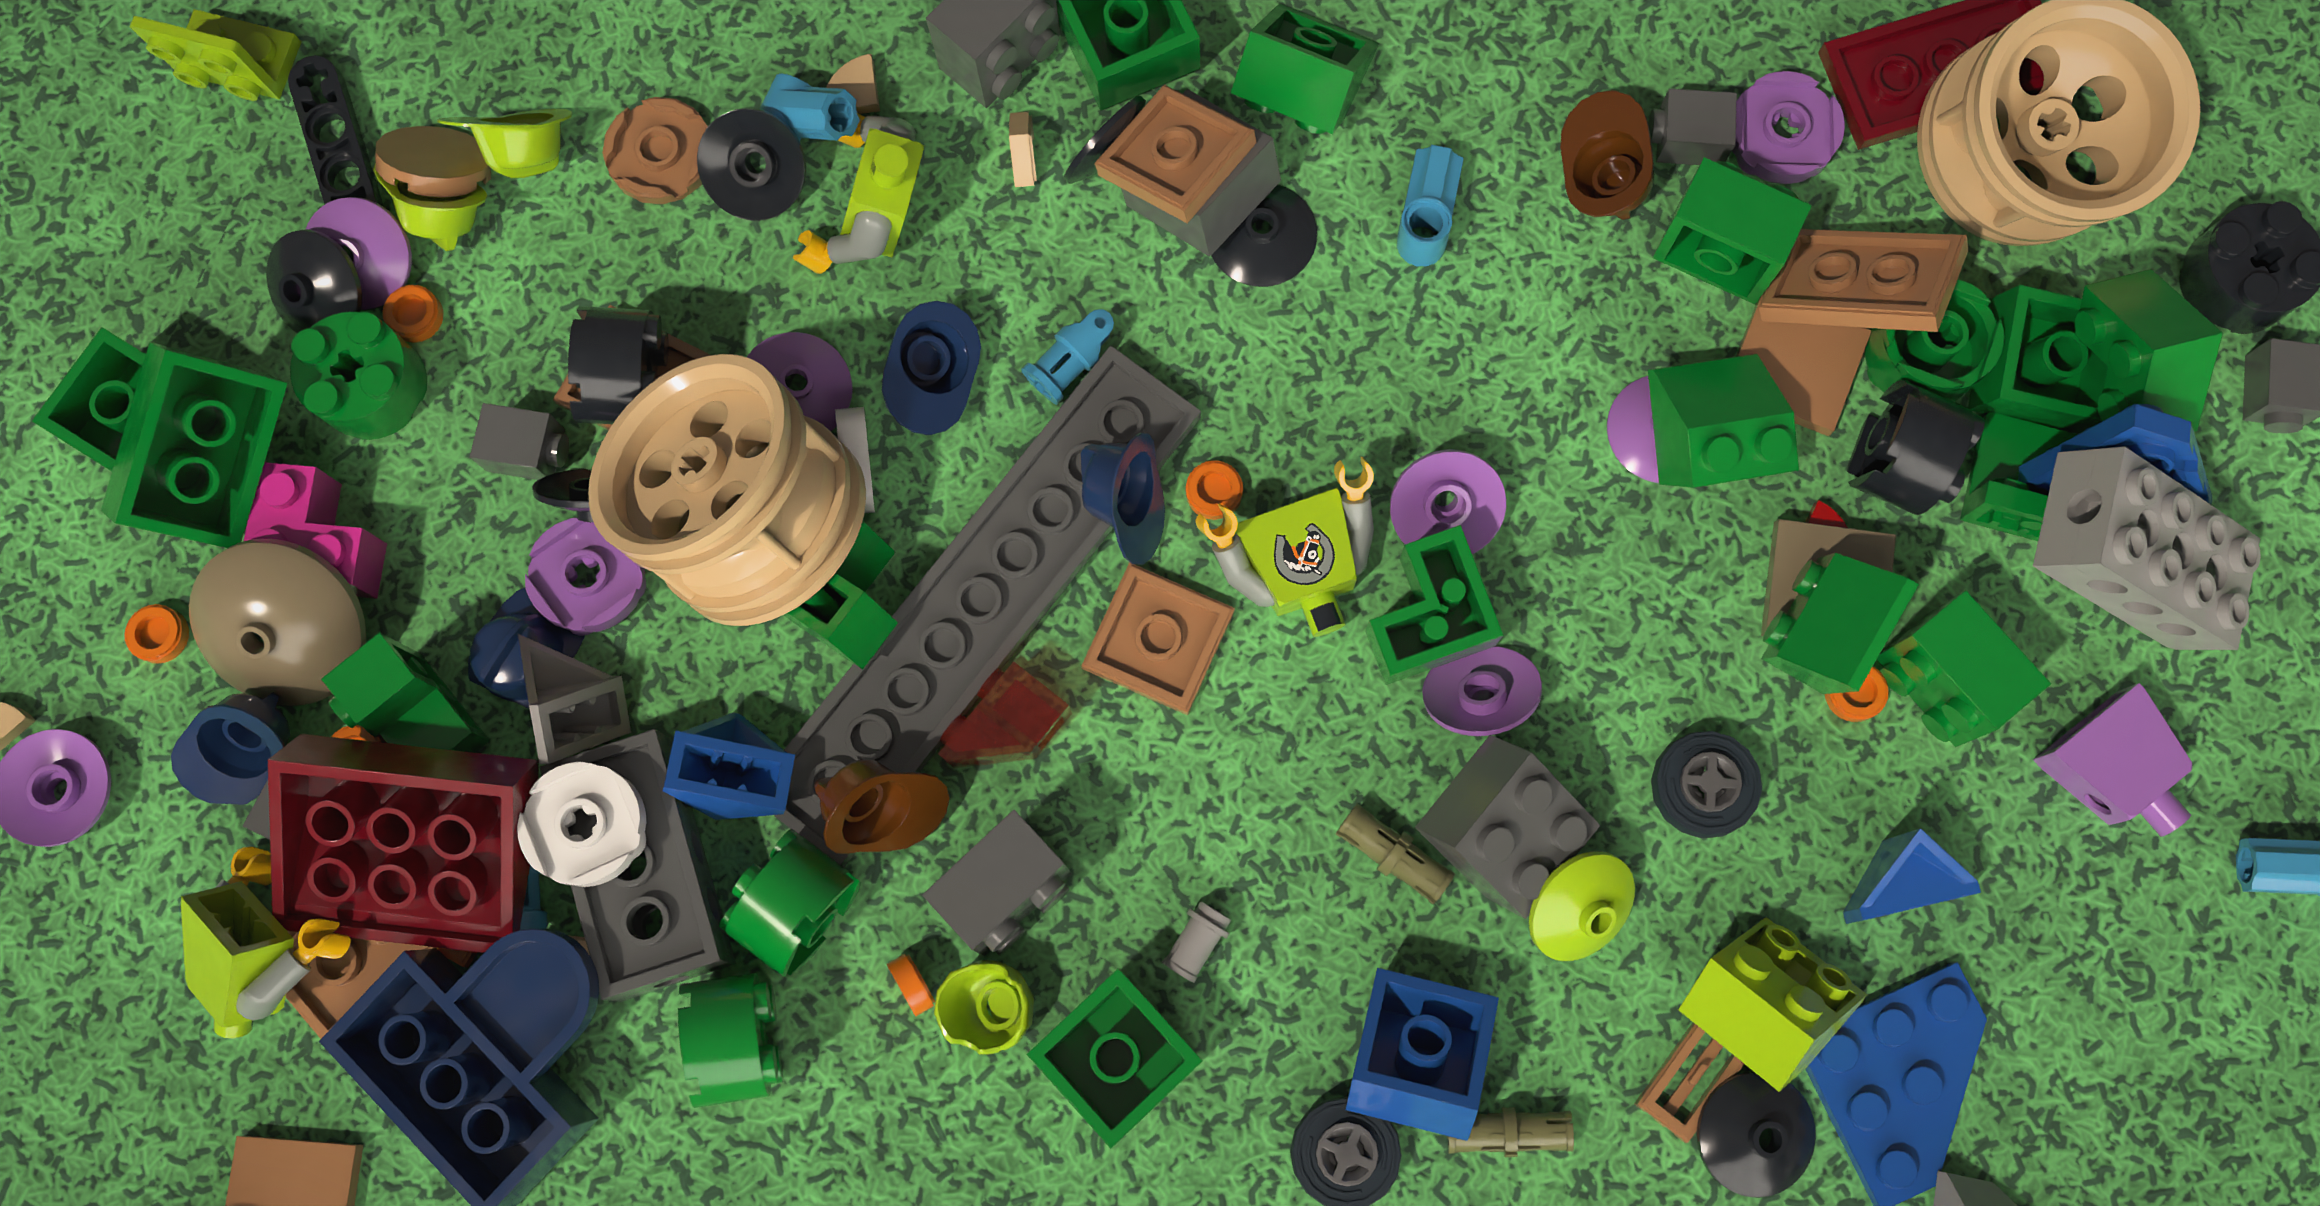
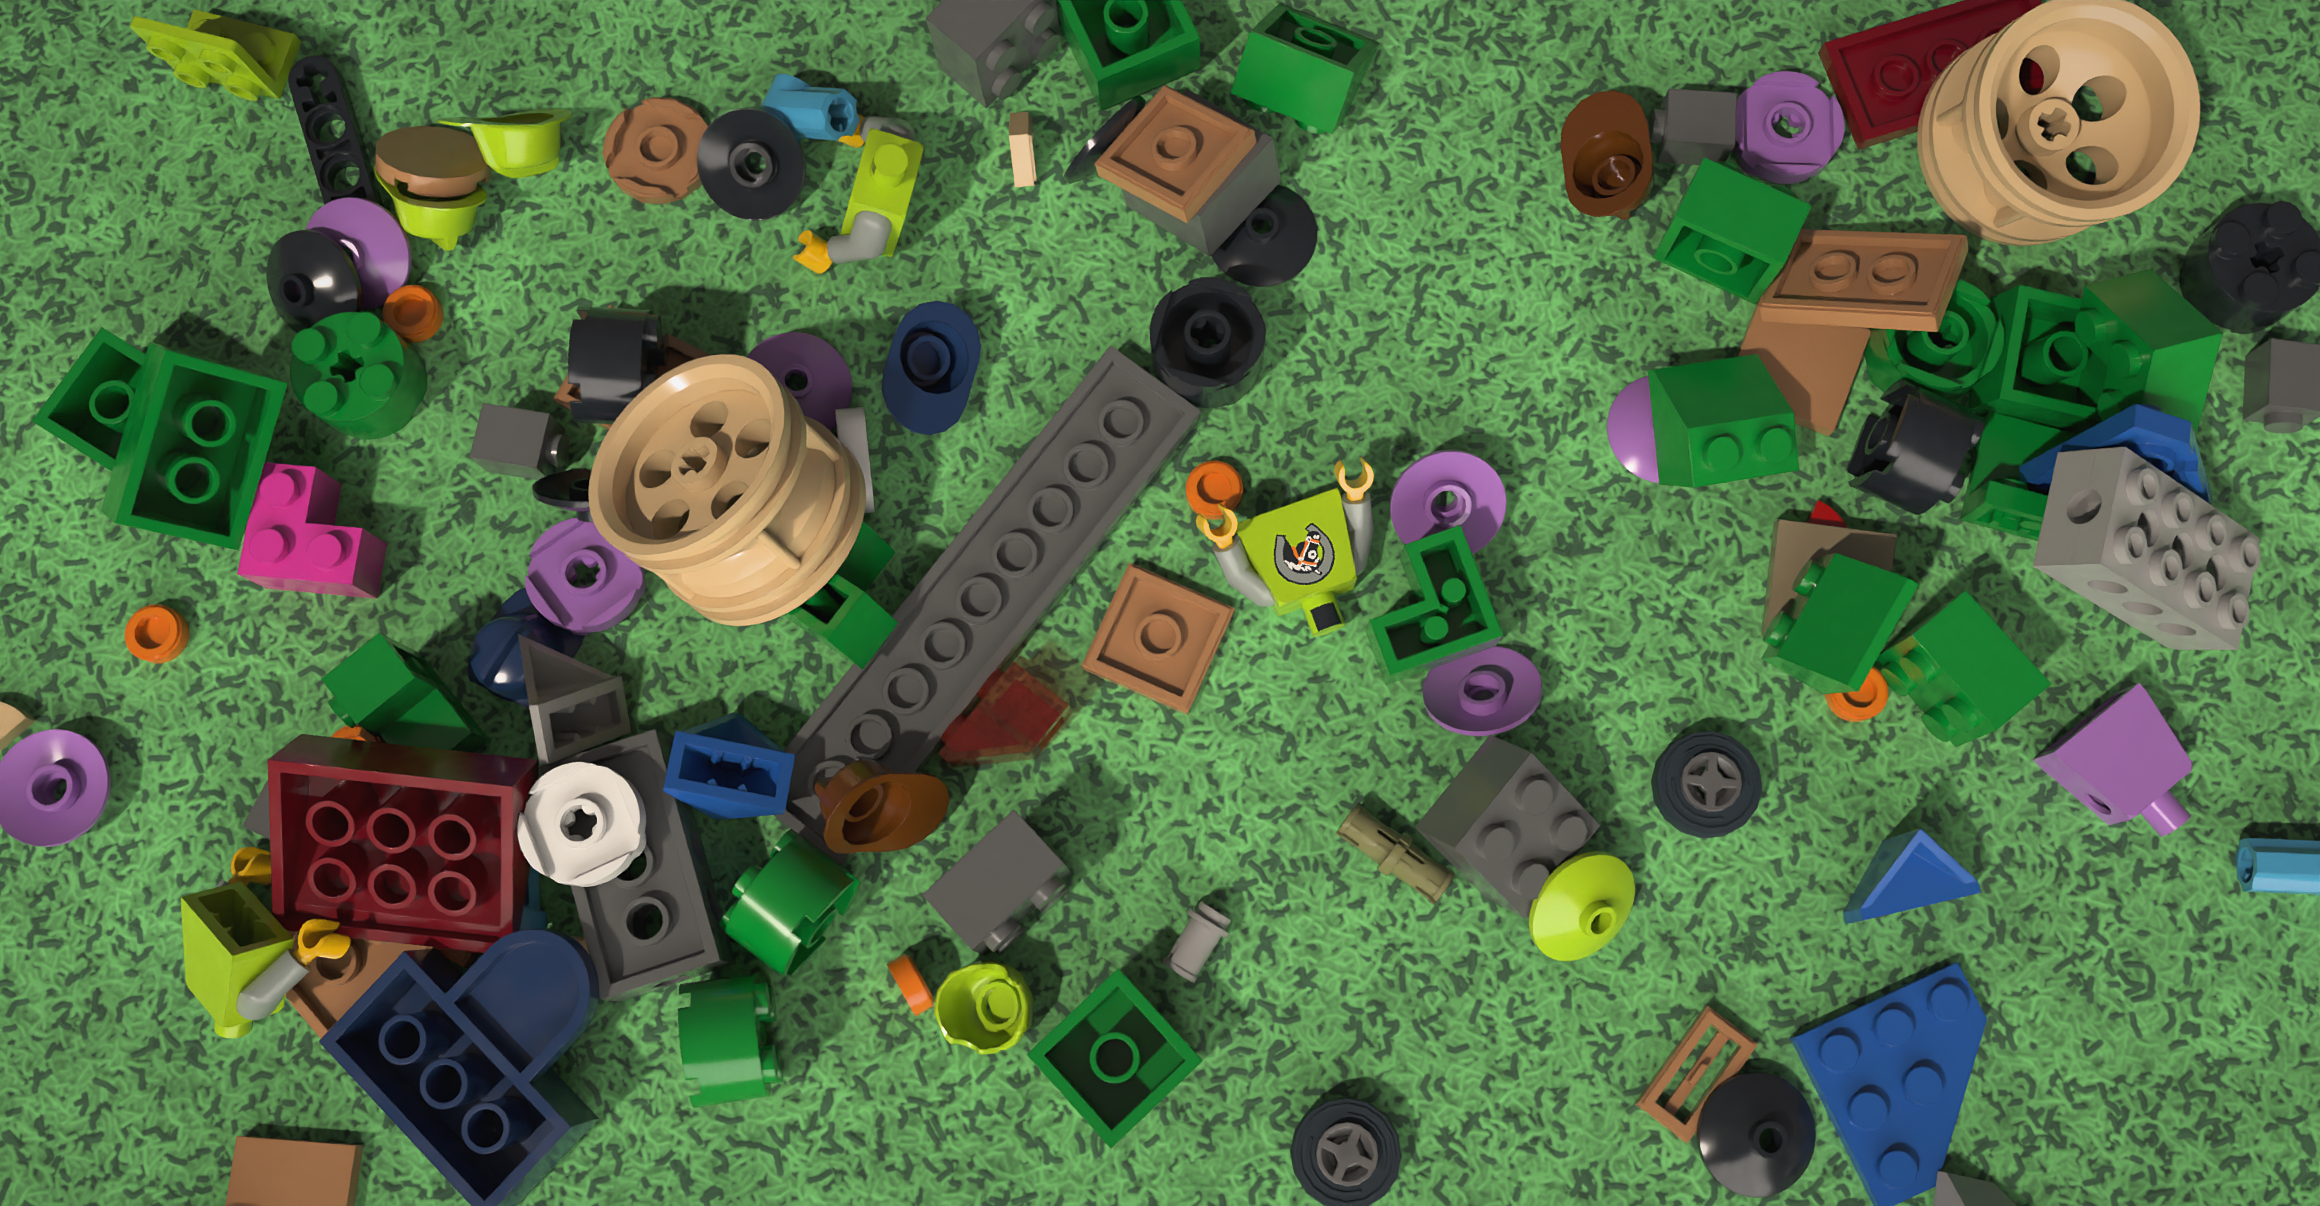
(228, 748): dark blue piece -> none
(288, 599): dark tan dish -> none
(860, 81): tan tile -> none
(1077, 345): dark azure piece -> none
(1126, 493): dark blue piece -> none
(1200, 312): none -> black brick
(1423, 1054): blue brick -> none
(1429, 204): dark azure piece -> none
(1517, 1132): olive pin -> none
(1771, 1002): lime slope -> none

